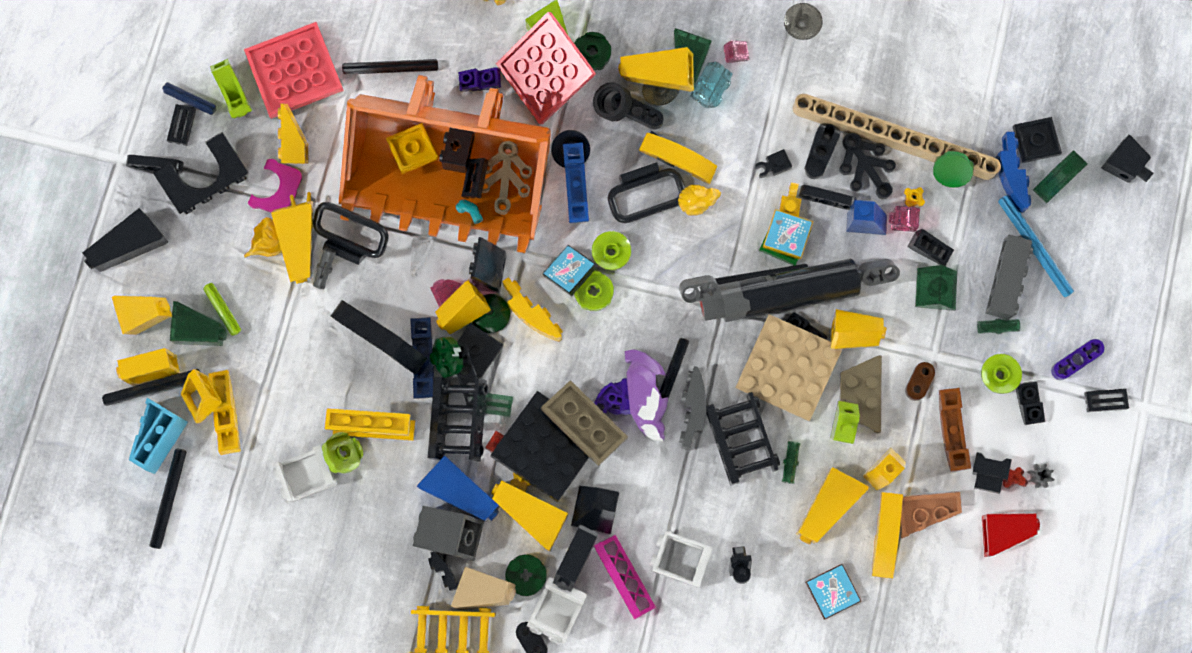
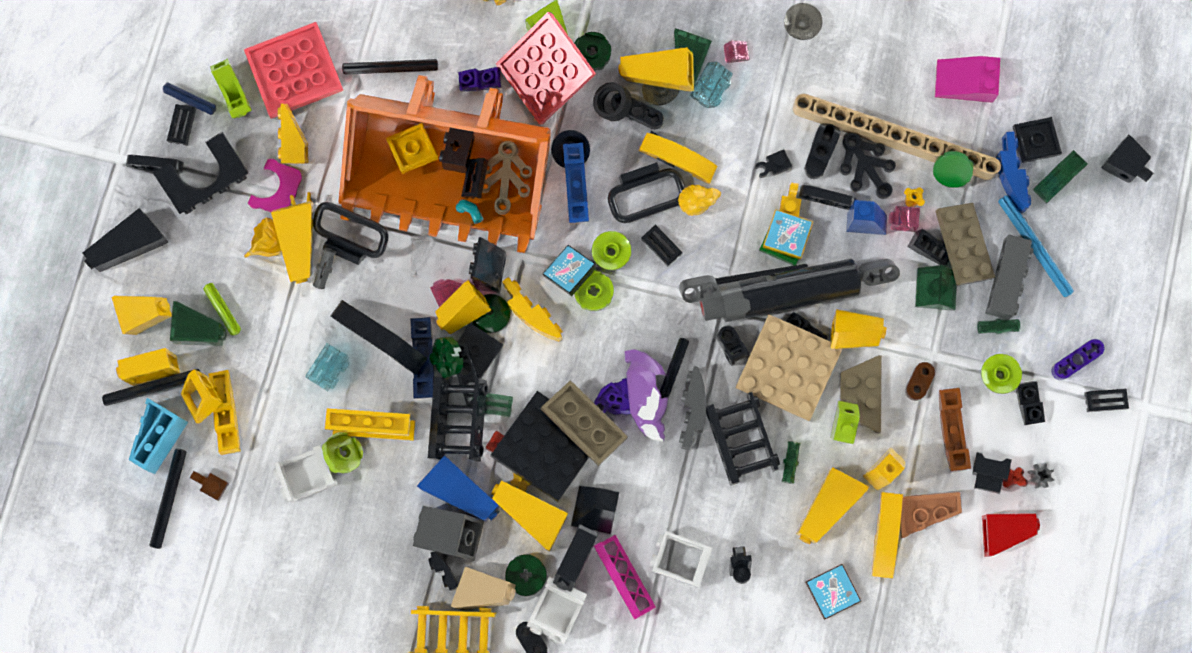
(211, 485): none -> reddish brown plate
(328, 367): none -> clear light blue brick
(678, 252): none -> black tile
(732, 346): none -> black piece
(965, 244): none -> dark tan plate
(968, 78): none -> dark pink slope

